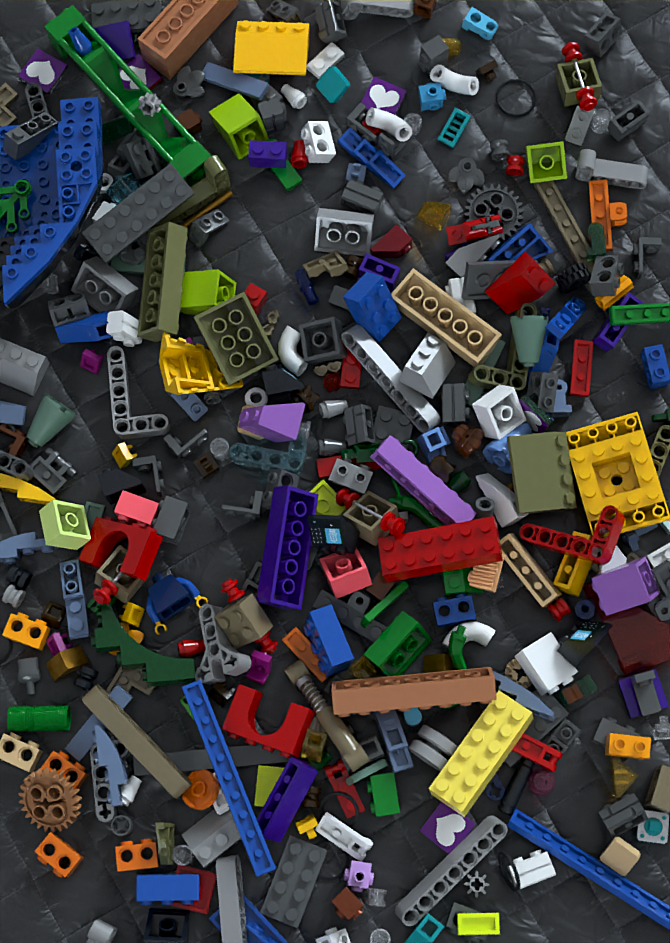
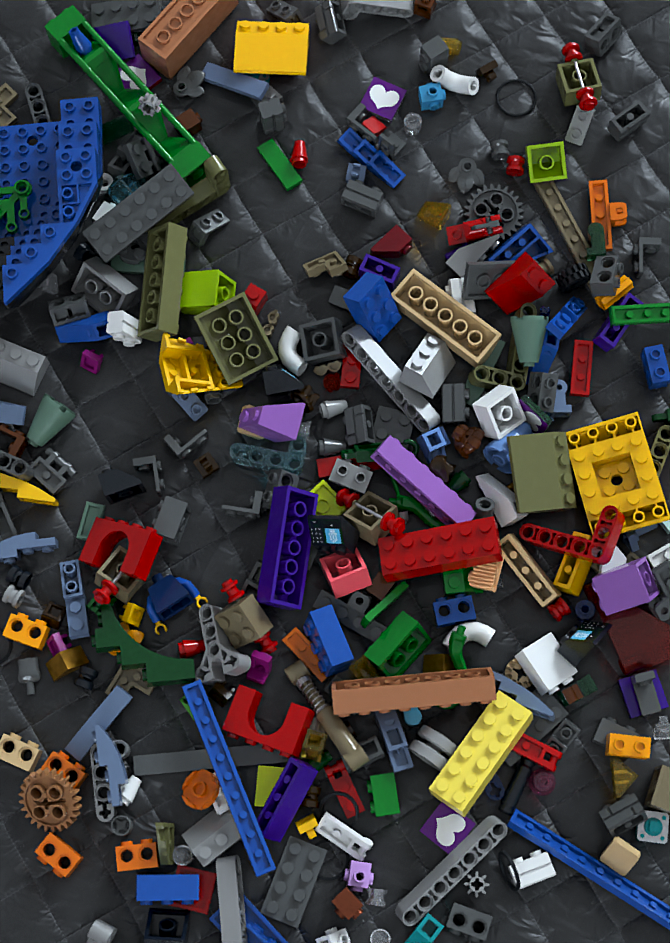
(28, 135): dark grey slope -> none
(41, 718): green piece -> none
(43, 70): tile -> none
(64, 525): yellowish green brick -> none
(118, 402): light grey beam -> none
(122, 455): yellow tile -> none
(136, 509): coral brick -> none
(136, 741): dark tan beam -> none
(210, 207): pearl gold bar -> none
(222, 447): clear wheel -> none
(238, 124): lime slope -> none
(256, 390): white piece -> none
(267, 154): dark purple brick -> none
(295, 97): white cone -> none
(306, 287): clear blue axle -> none
(318, 142): white brick -> none
(326, 58): white plate -> none
(333, 84): teal piece -> none
(343, 232): light grey slope -> none
(366, 772): sand green tile -> none
(389, 122): white cylinder -> none
(460, 114): teal slope -> none
(478, 923): neon yellow tile -> none
(480, 24): medium azure leg -> none
(600, 116): clear wheel -> none
(616, 173): light grey beam -> none

